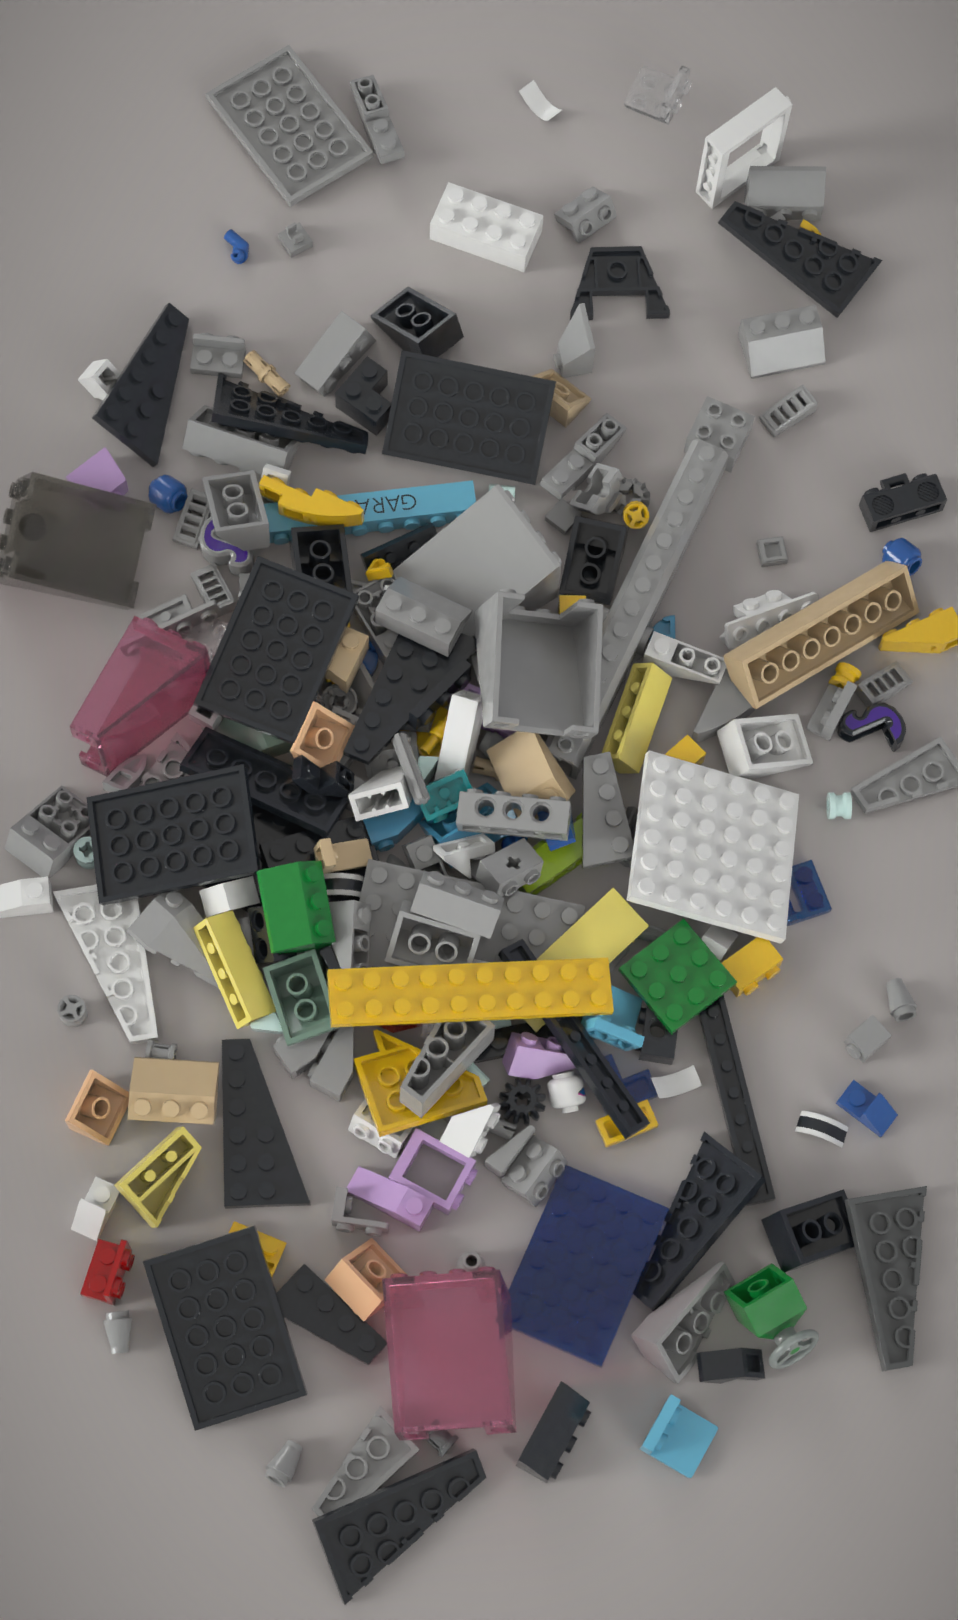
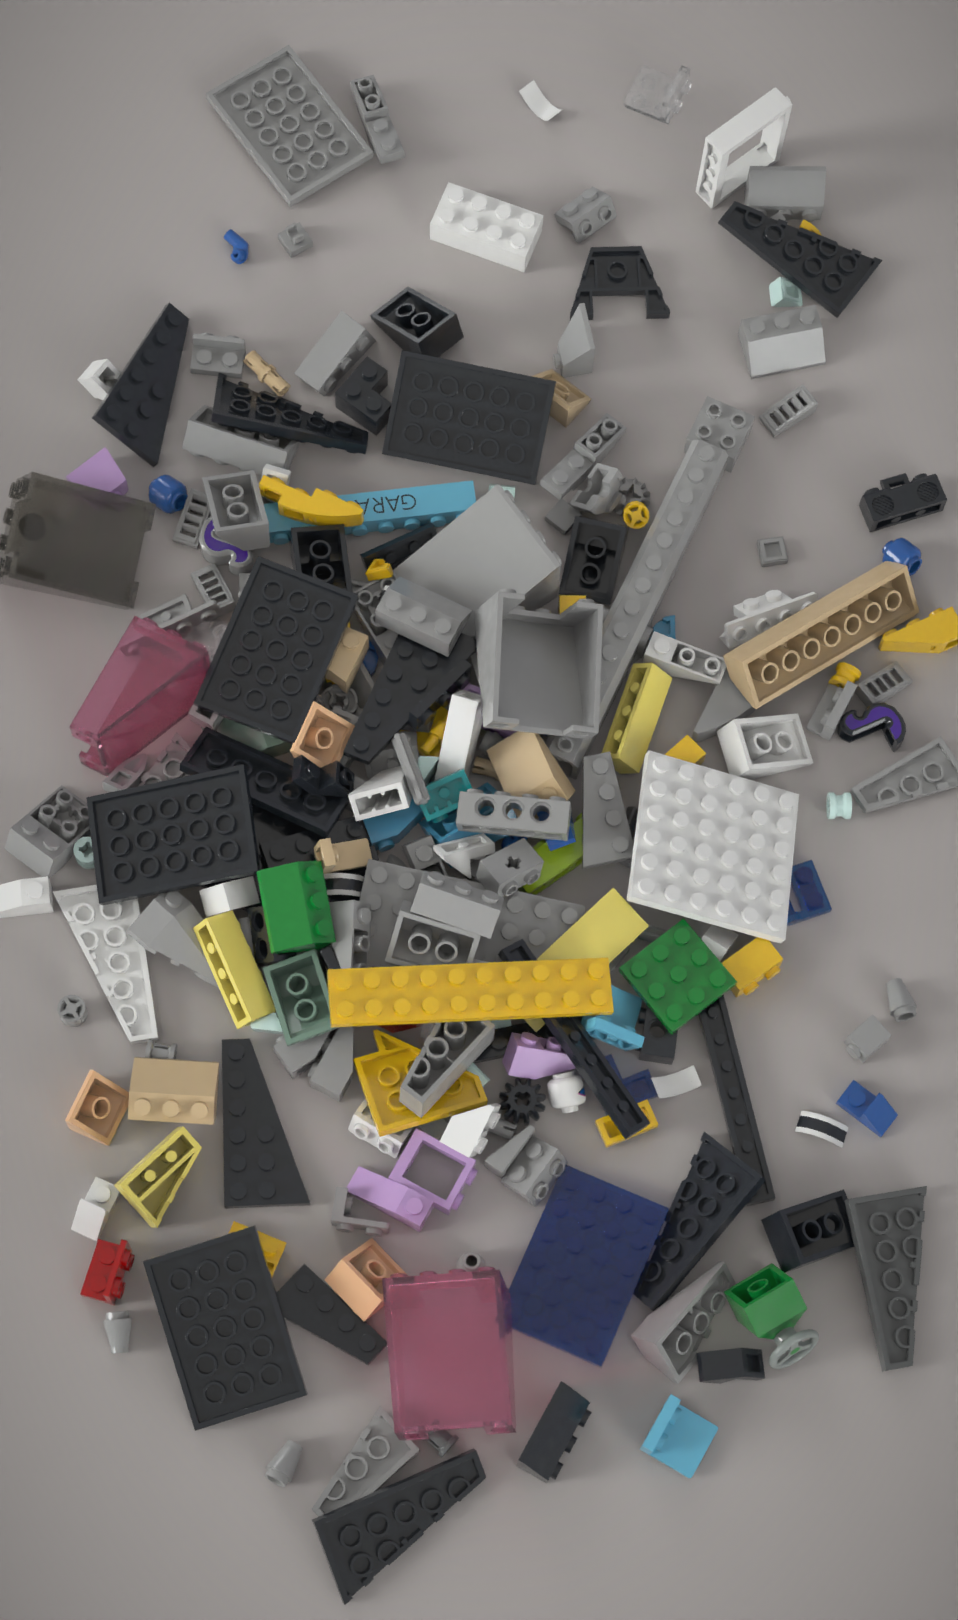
(784, 293): none -> light aqua slope

